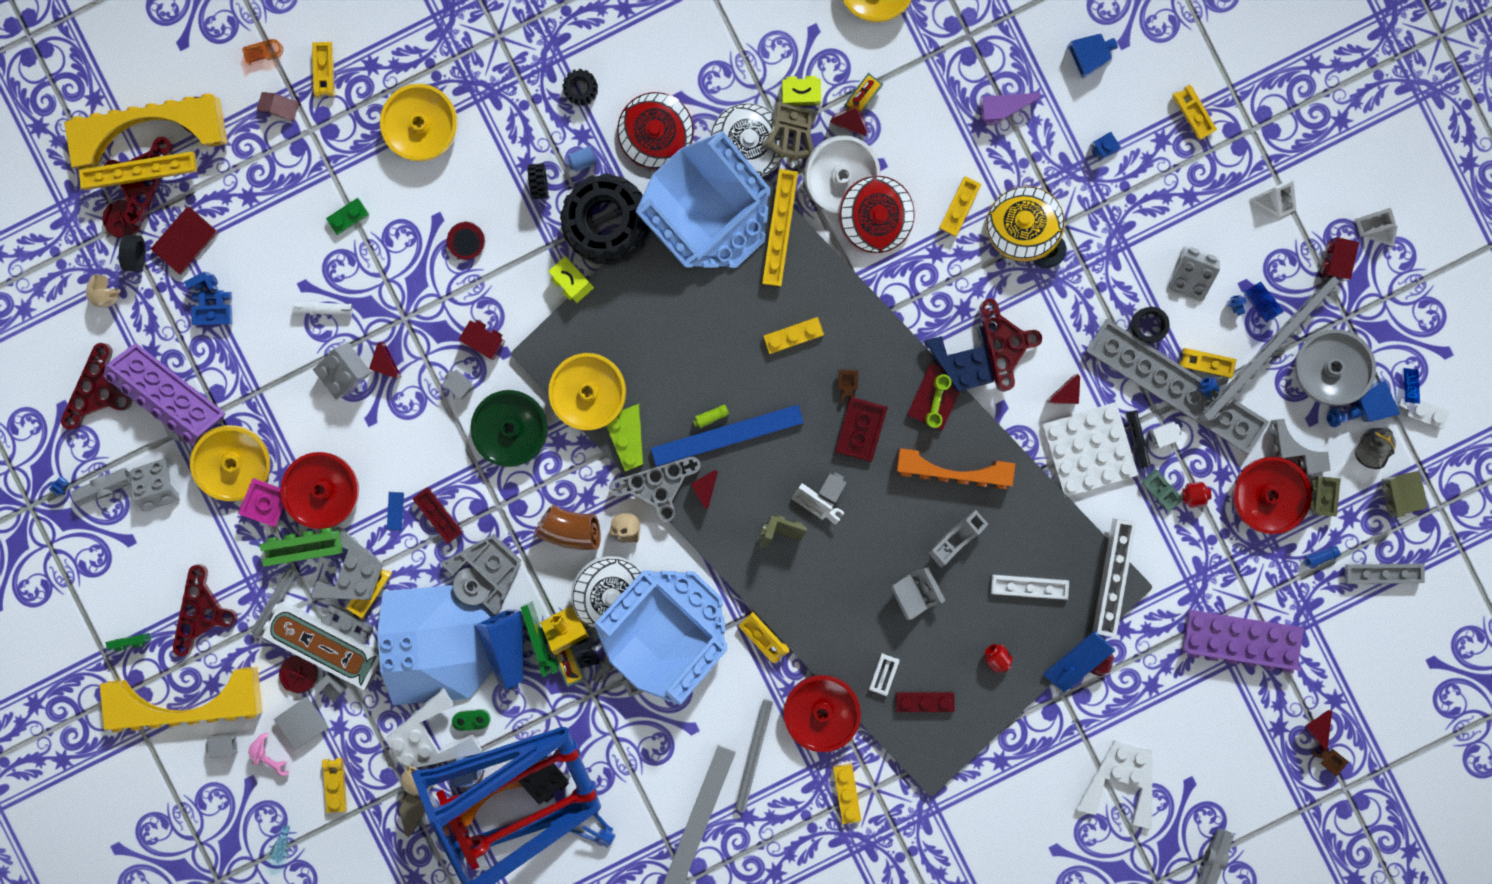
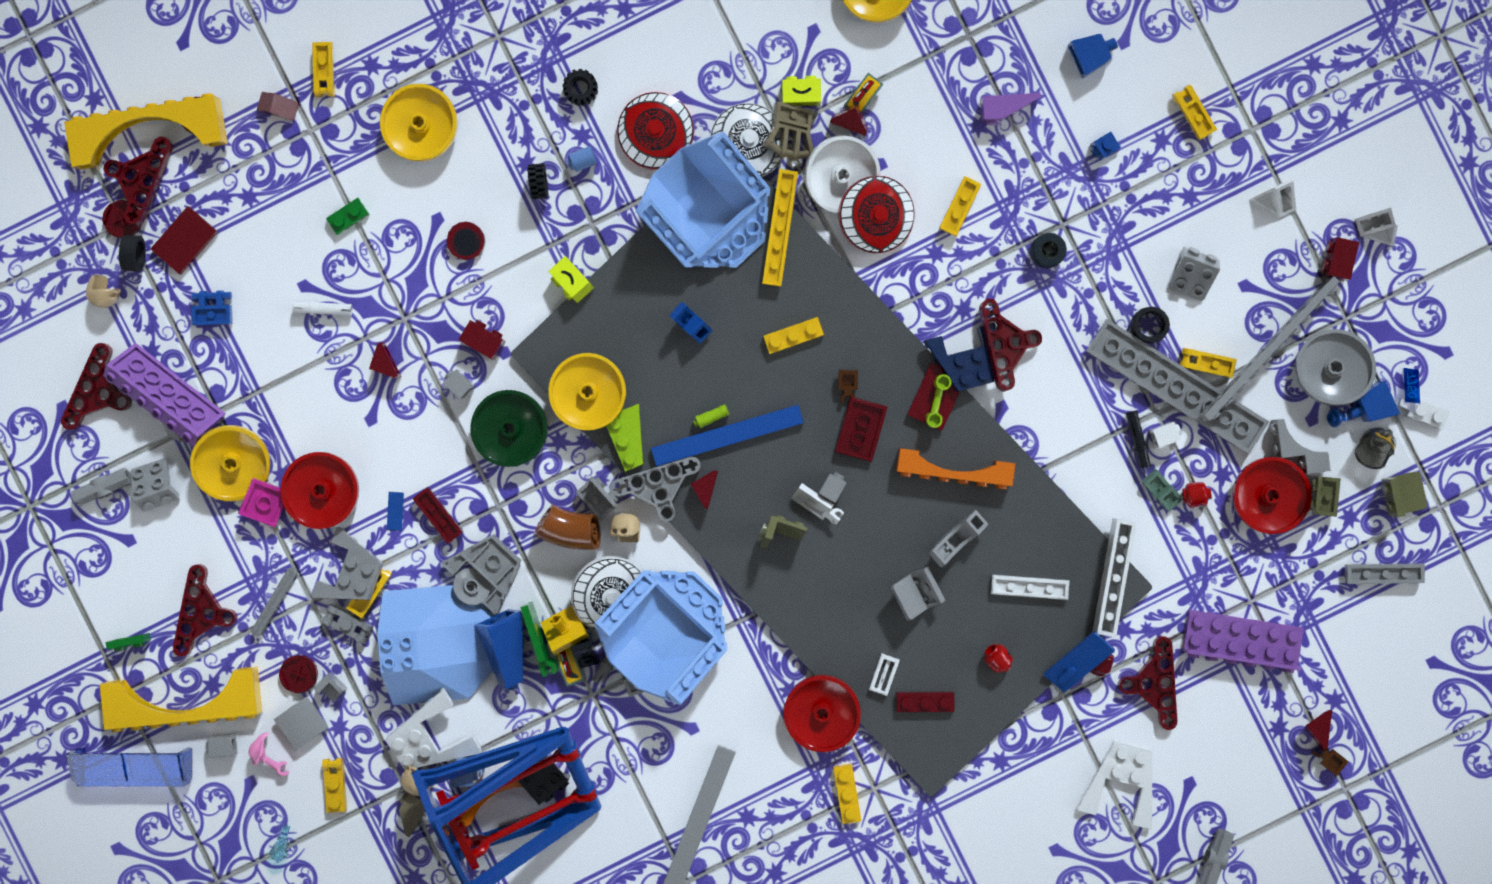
(60, 484): blue plate -> none
(130, 769): none -> clear blue piece
(138, 170): yellow plate -> none
(198, 282): blue bracket -> none
(261, 51): clear orange piece -> none
(301, 548): bright green brick -> none
(322, 645): brick -> none
(342, 371): light grey brick -> none
(470, 719): green plate -> none
(597, 498): none -> light grey bracket
(603, 837): blue plant -> none
(607, 248): black tyre -> none
(690, 322): none -> blue brick
(754, 755): light grey axle -> none
(763, 638): yellow plate -> none
(1025, 223): dish -> none
(1068, 392): dark red slope -> none
(1090, 449): white plate -> none
(1155, 694): none -> dark red beam
(1208, 384): blue plate -> none
(1236, 303): blue plate -> none
(1263, 302): clear blue plate -> none
(1320, 557): blue piece -> none

